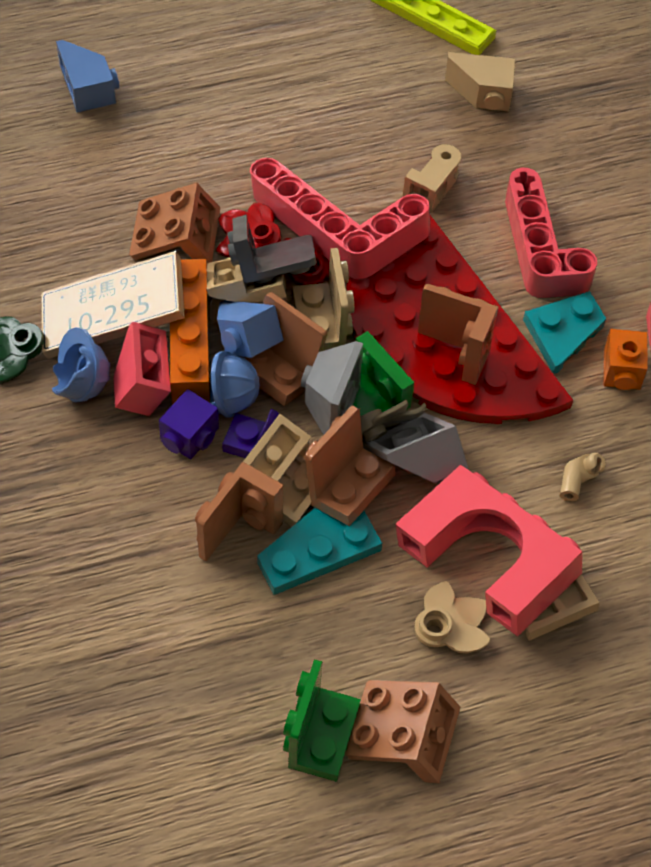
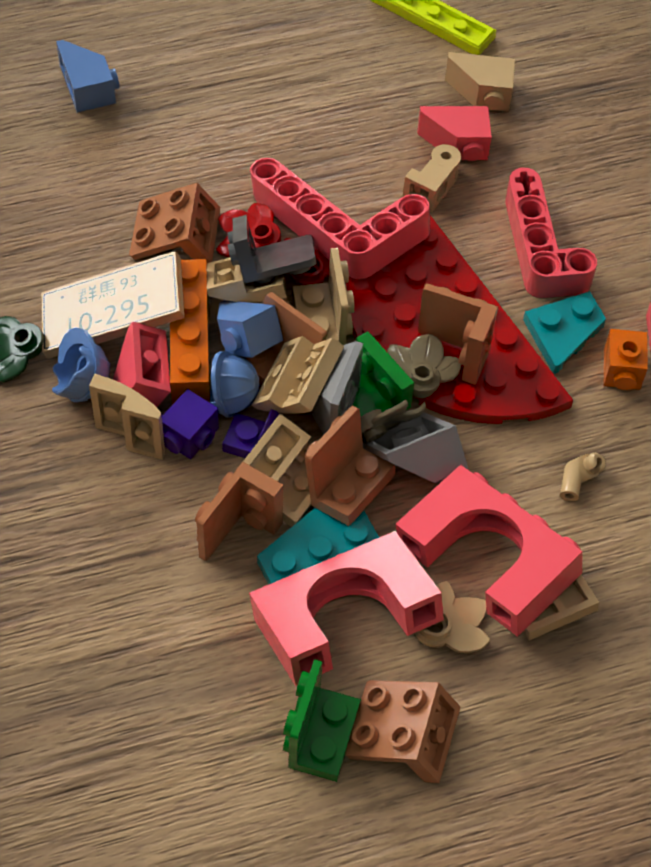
(129, 414): none -> tan slope
(298, 376): none -> tan slope
(376, 569): none -> coral arch
(425, 364): none -> dark tan plate
(457, 126): none -> coral slope

